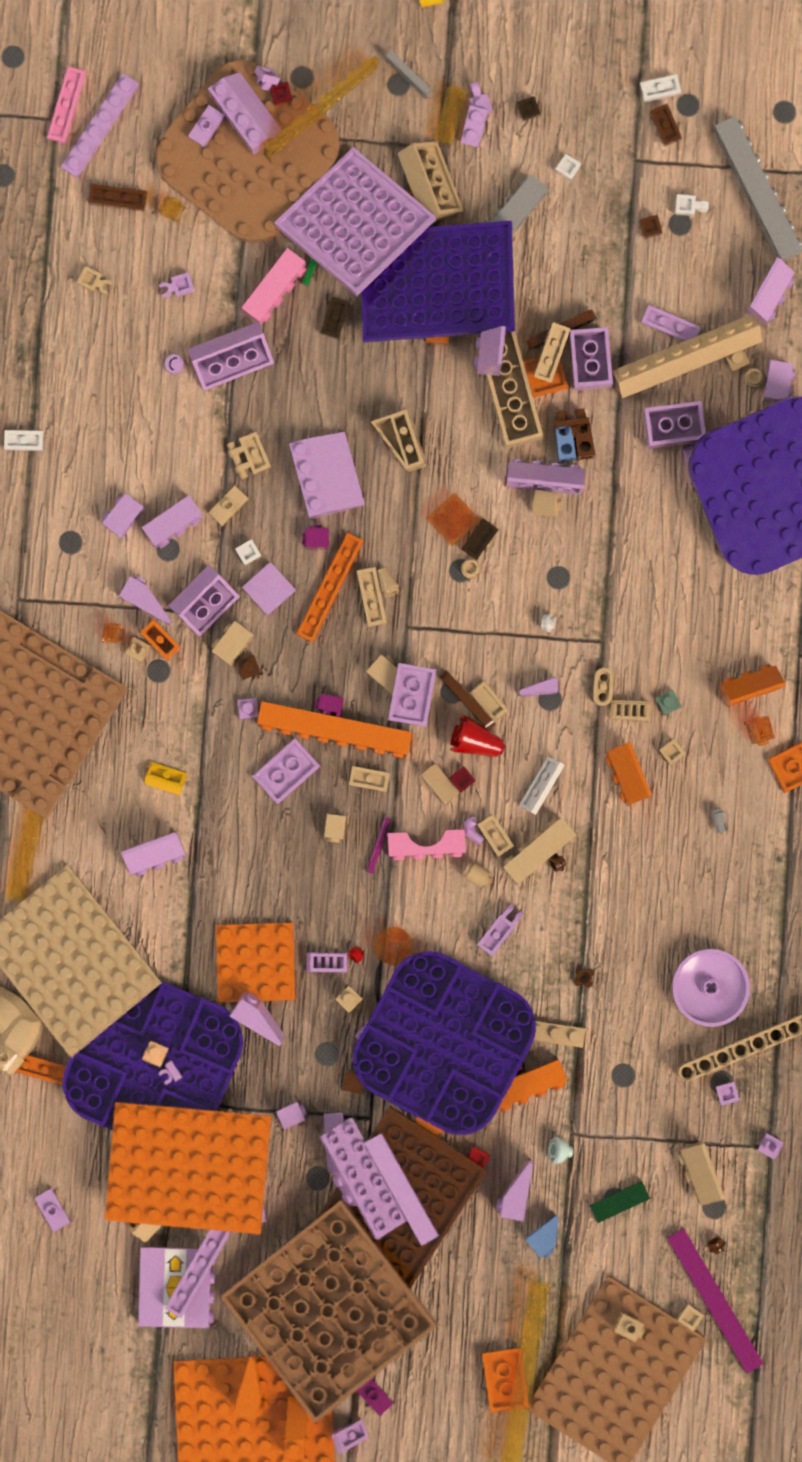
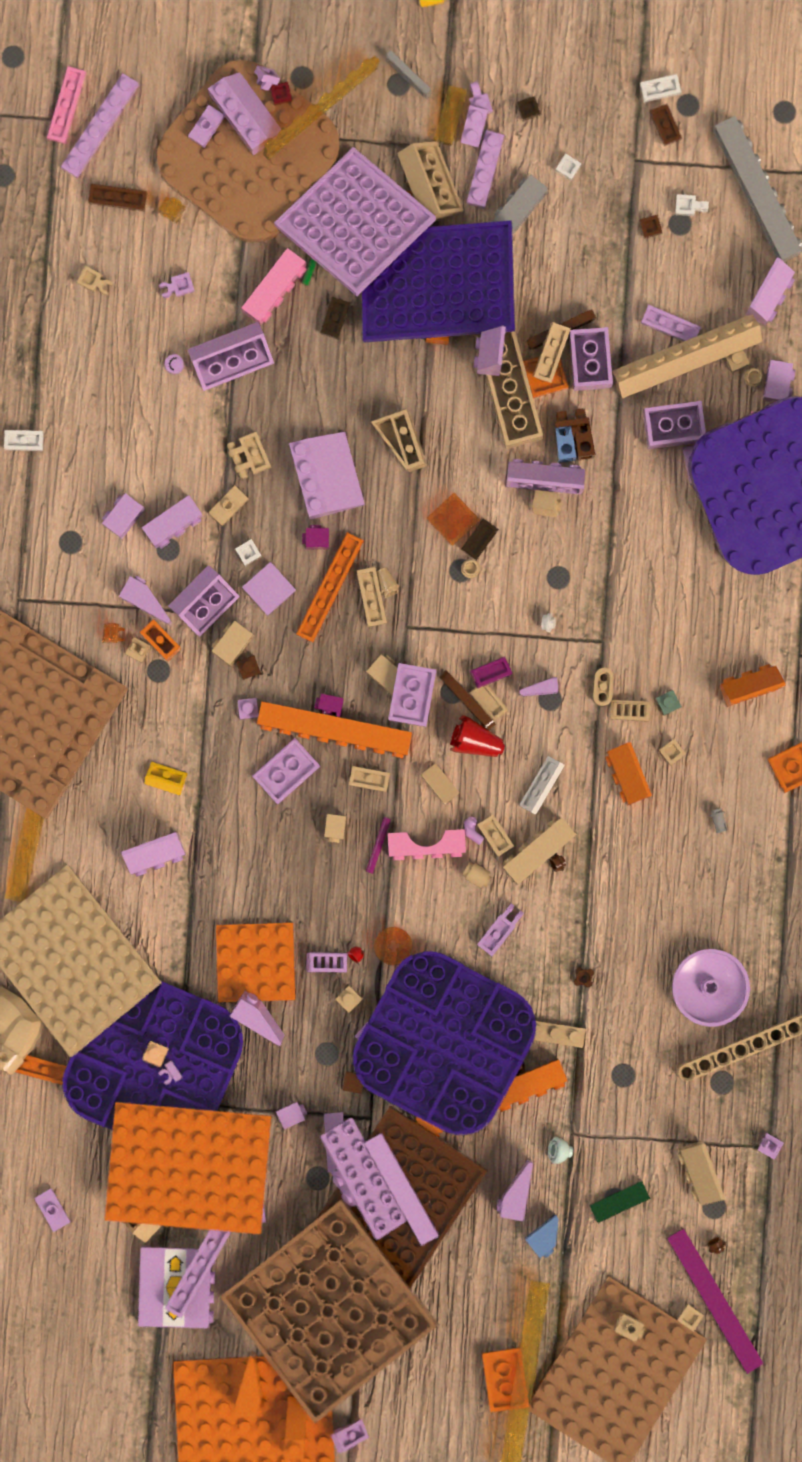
(375, 1397): magenta plate -> none
(462, 779): dark red plate -> none
(479, 1156): red plate -> none
(485, 169): none -> lavender plate
(491, 672): none -> magenta tile
(727, 1093): lavender plate -> none
(759, 730): clear orange brick -> none

